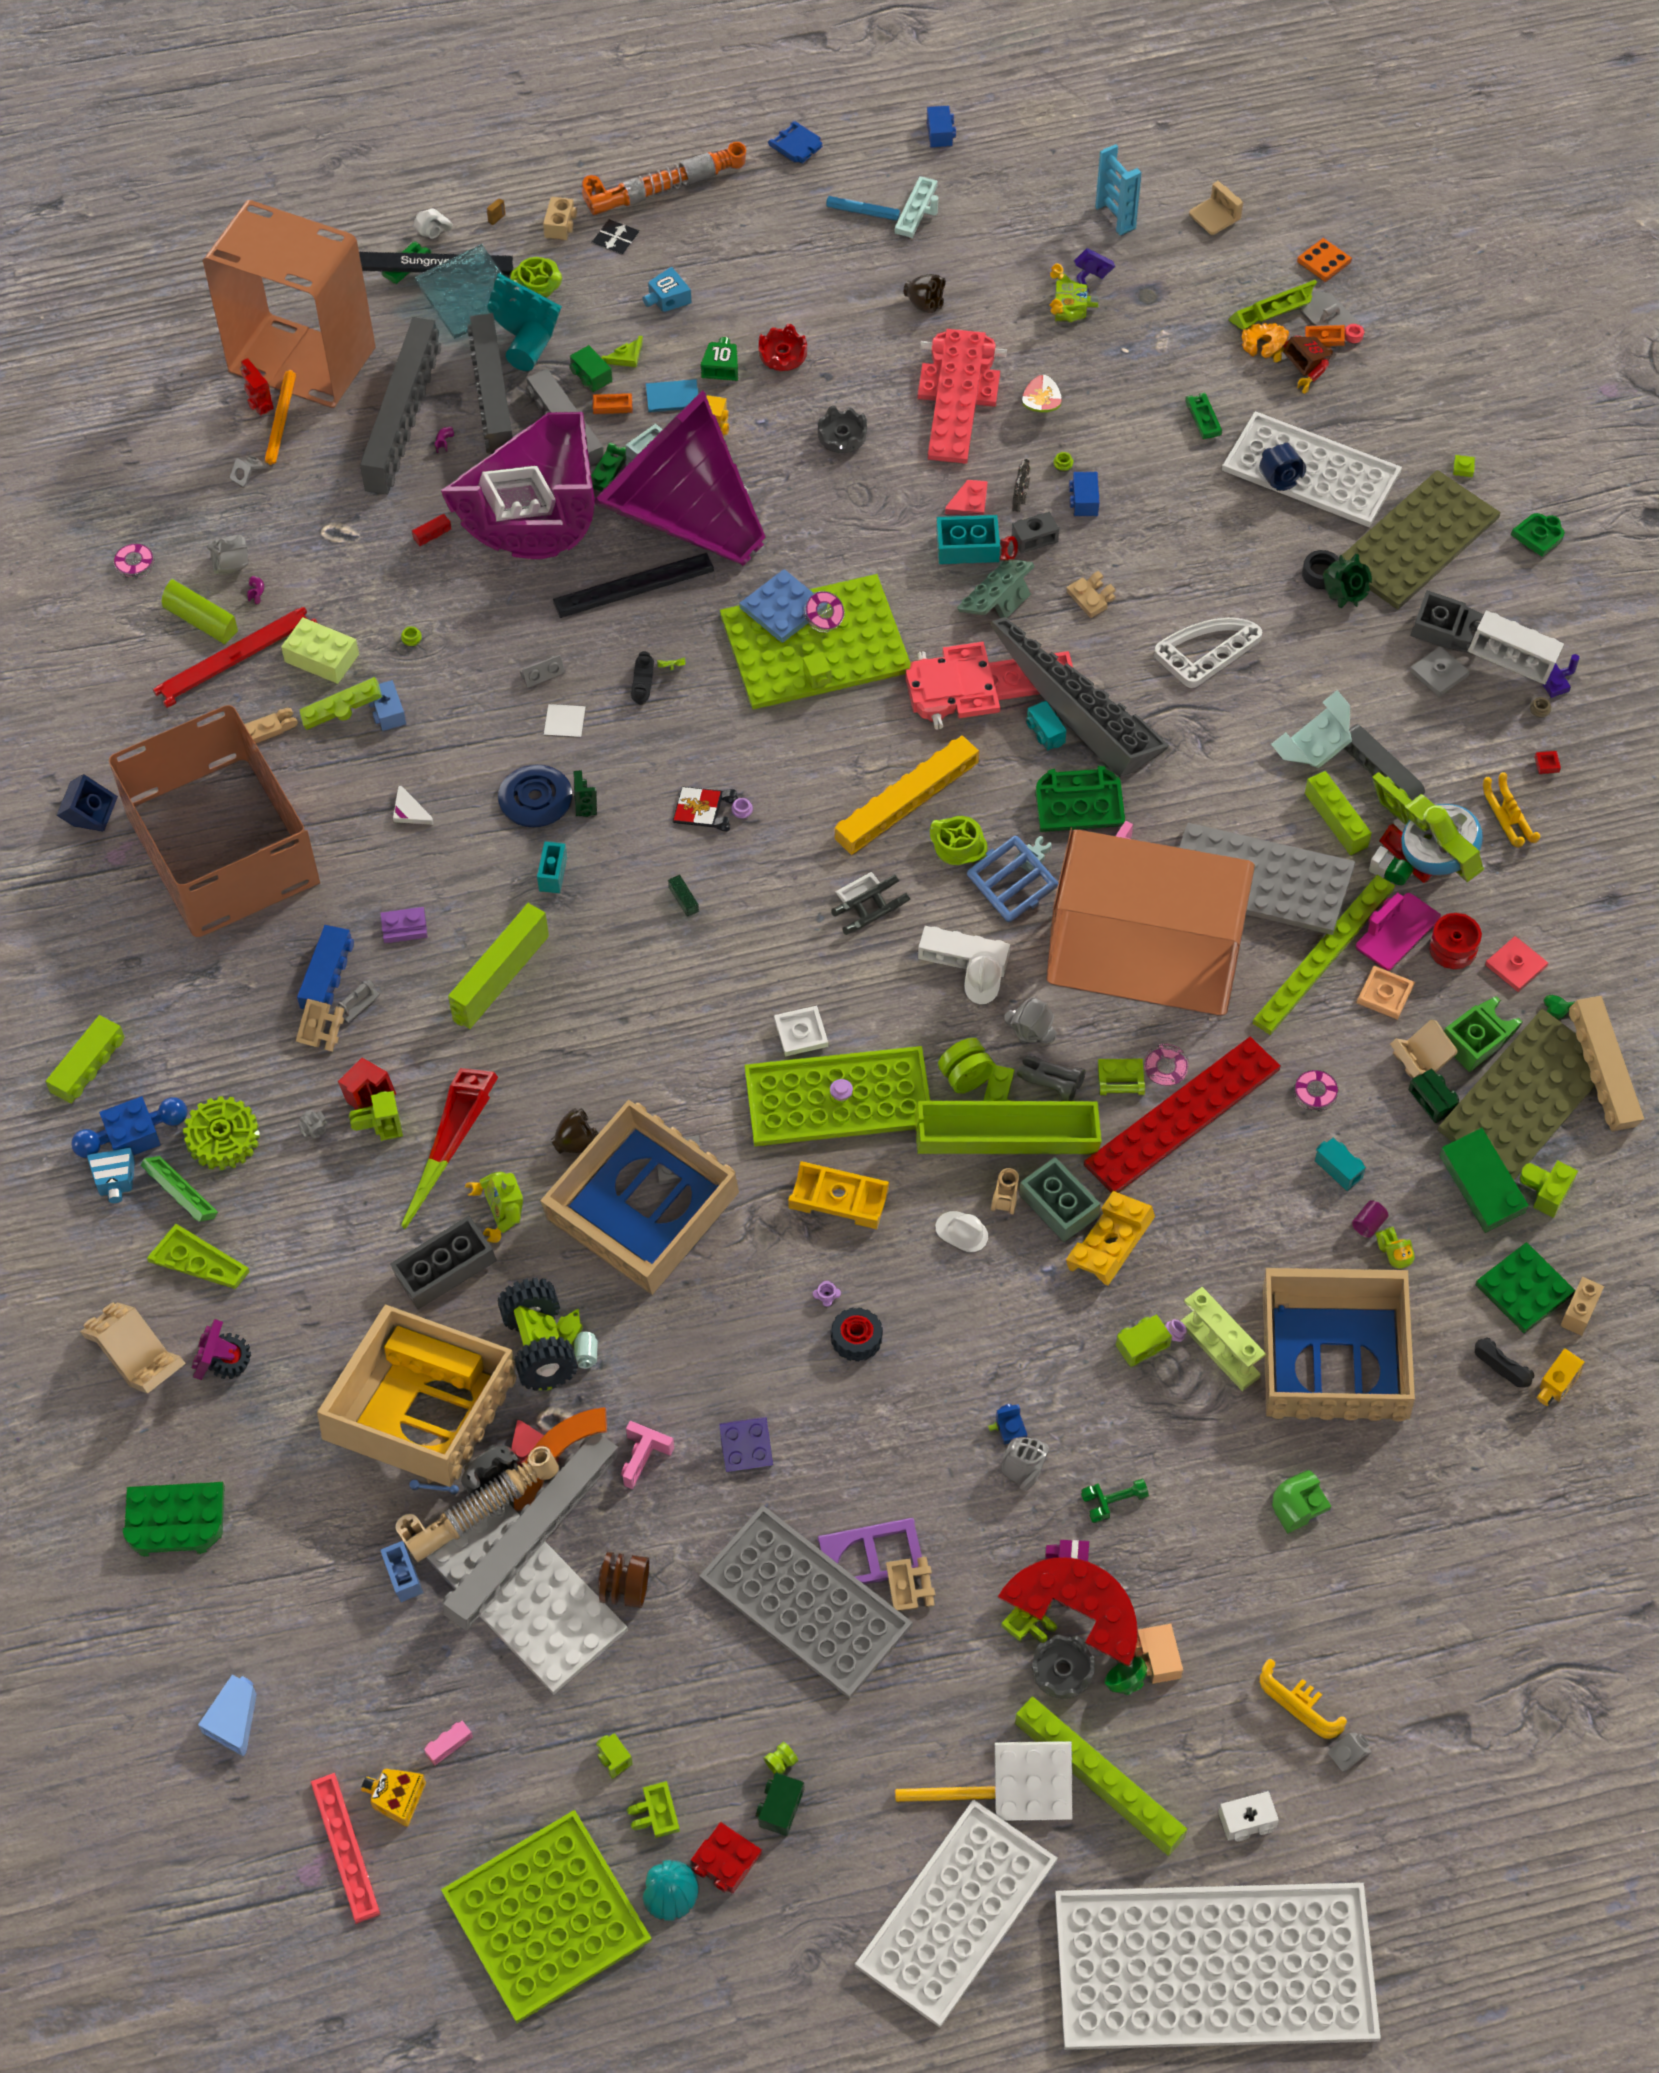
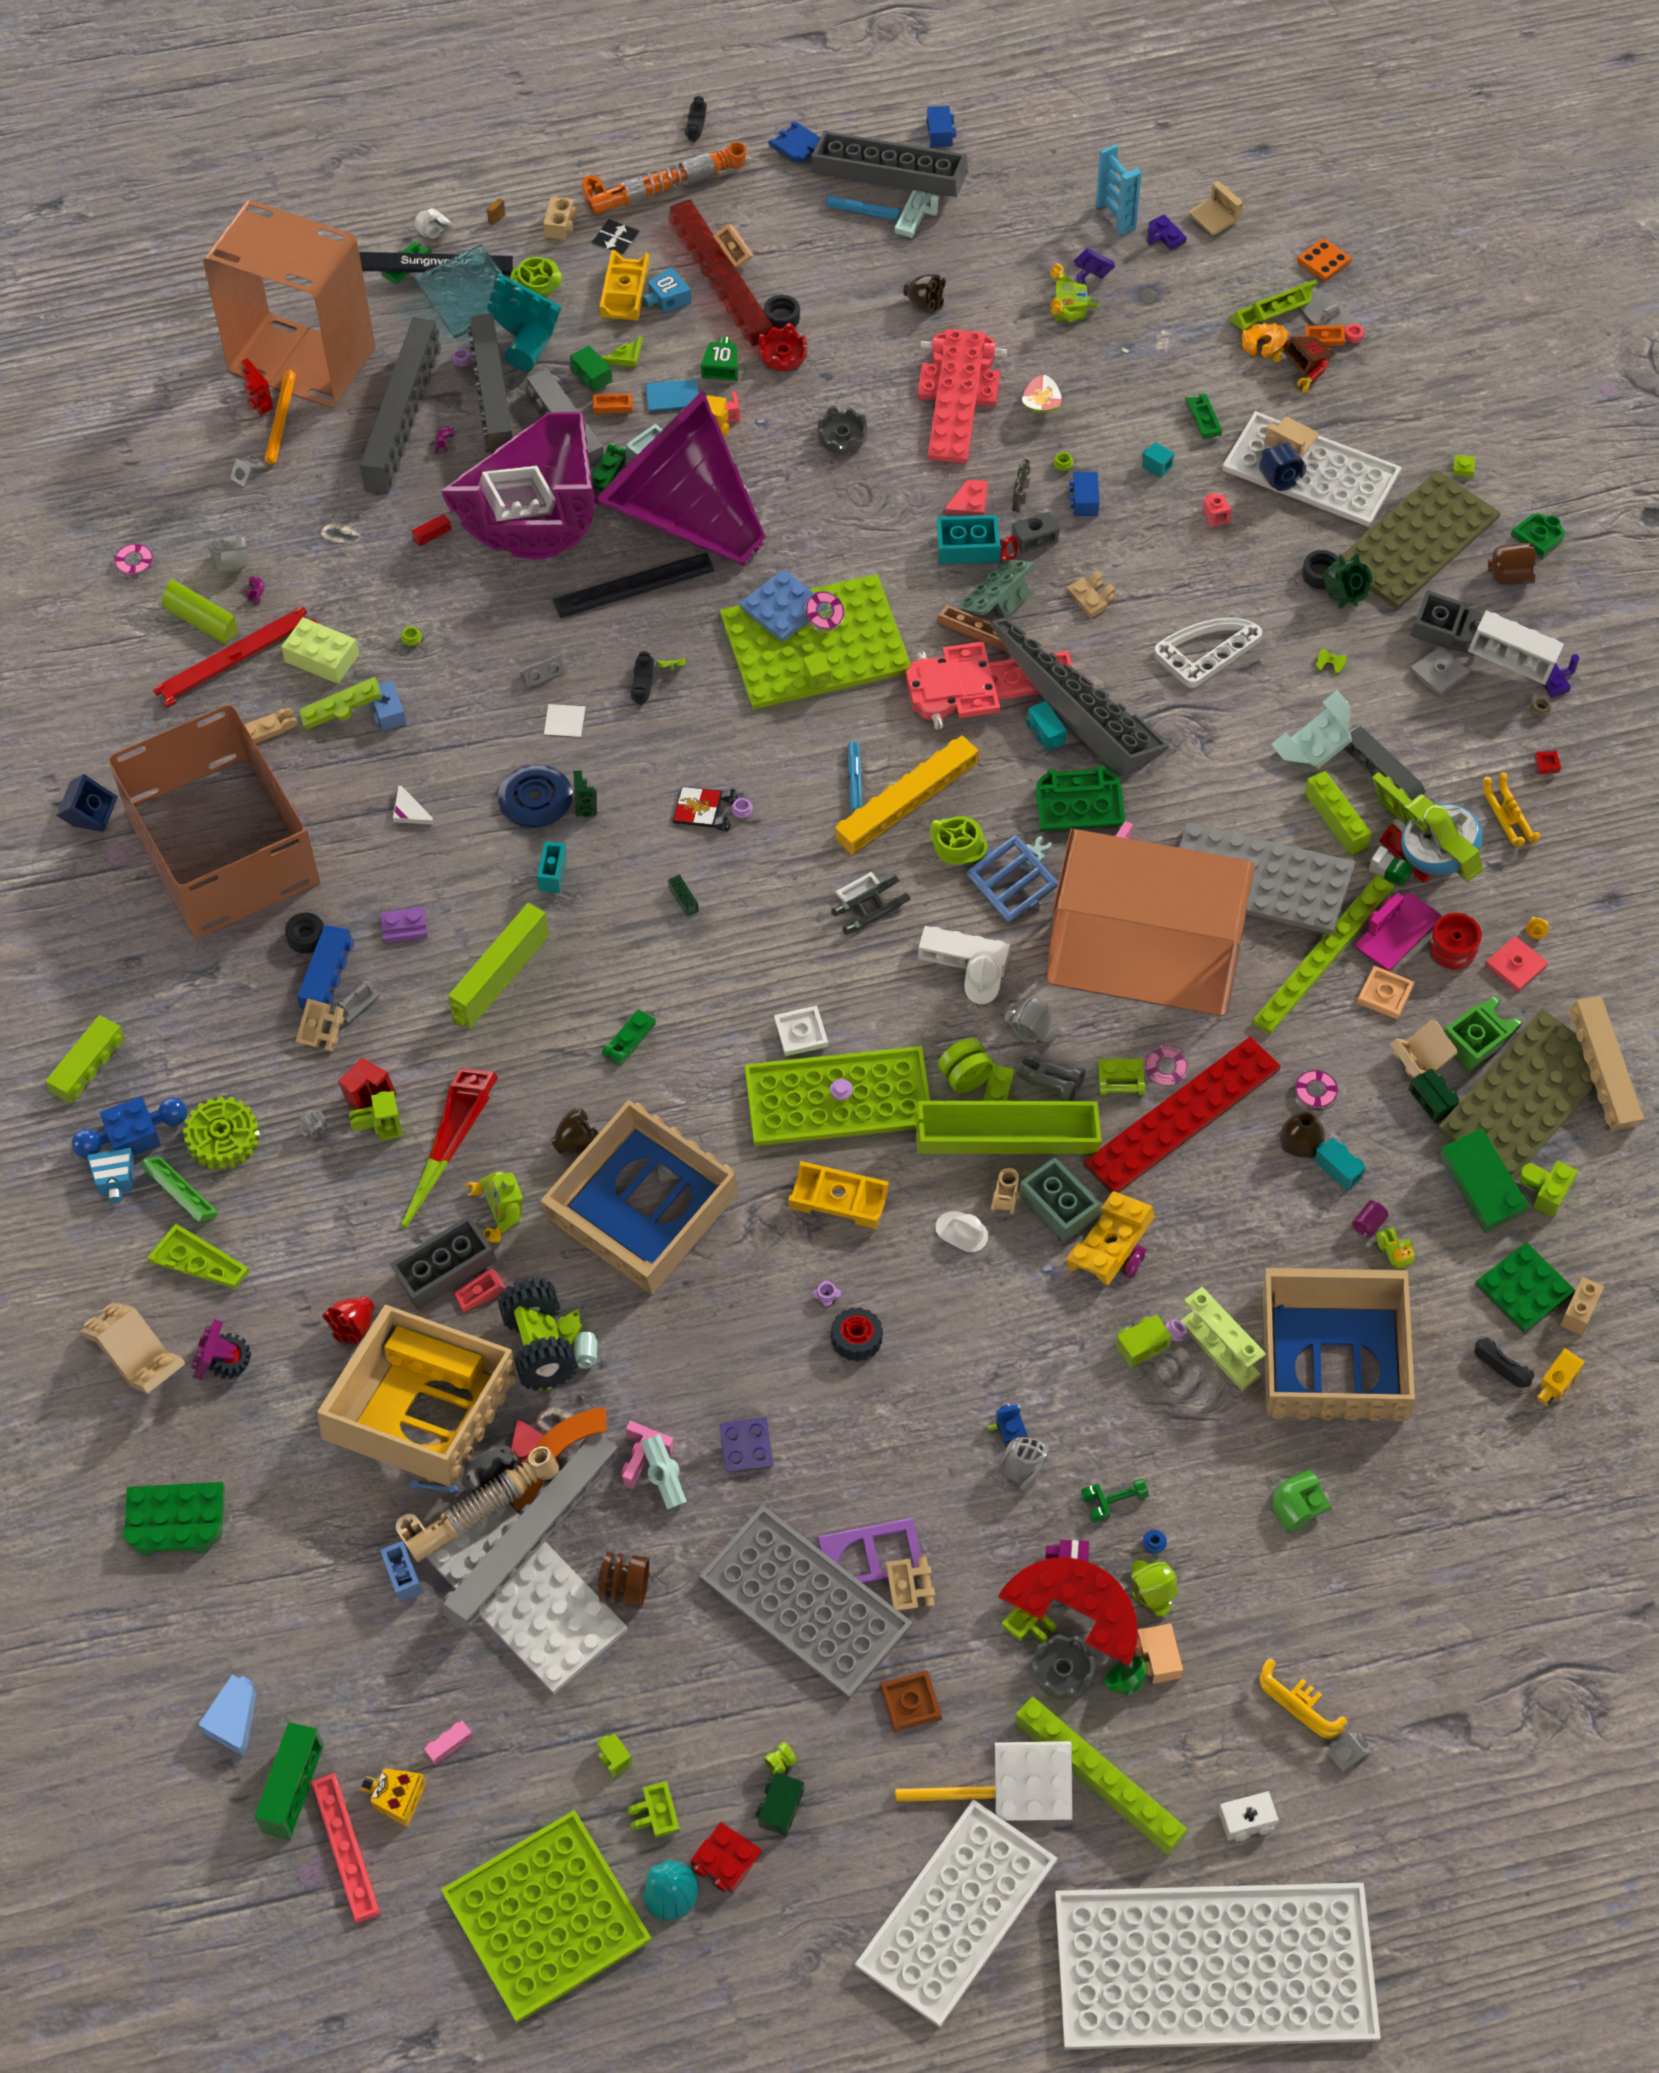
(289, 1781): none -> green brick
(301, 922): none -> black tyre
(350, 1319): none -> red piece
(461, 357): none -> lavender plate
(480, 1290): none -> coral slope
(620, 299): none -> yellow piece
(629, 1037): none -> green plate
(663, 1471): none -> light aqua piece
(696, 119): none -> black piece
(720, 271): none -> clear red brick
(733, 245): none -> light nougat hinge
(733, 407): none -> coral panel
(782, 302): none -> black tyre
(854, 770): none -> dark azure axle
(890, 163): none -> dark grey brick
(910, 1701): none -> dark orange tile
(969, 626): none -> medium nougat brick
(1132, 1264): none -> magenta arm
(1154, 1548): none -> blue plate
(1154, 1586): none -> lime piece
(1157, 459): none -> teal brick
(1164, 230): none -> dark purple plate
(1216, 505): none -> coral brick
(1291, 432): none -> tan bracket
(1302, 1135): none -> dark brown piece
(1325, 657): none -> lime piece
(1513, 564): none -> reddish brown cylinder
(1537, 928): none -> yellow plate
(1557, 1006): green rock -> none

